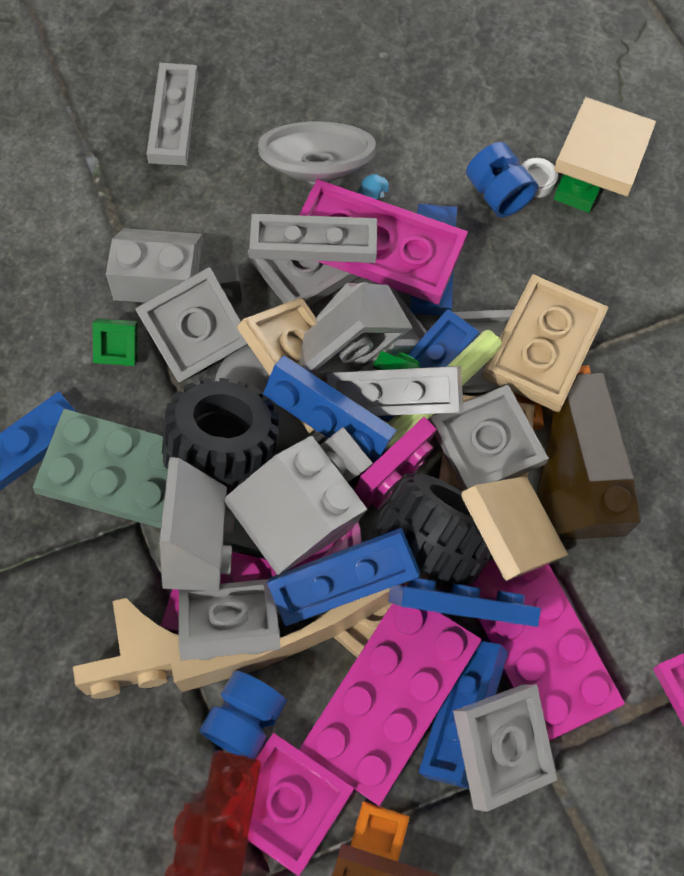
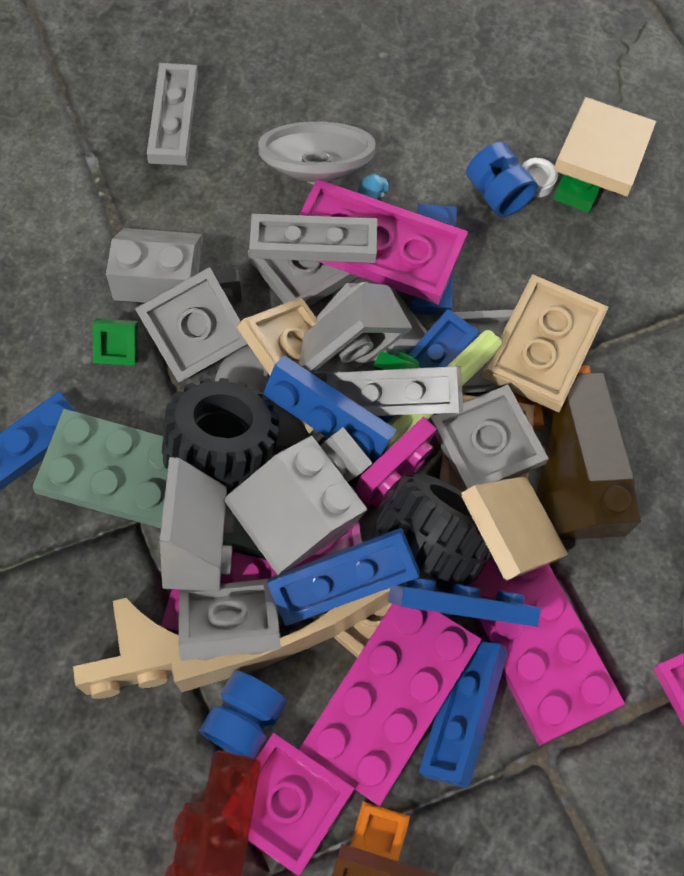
(505, 747): light grey plate -> none

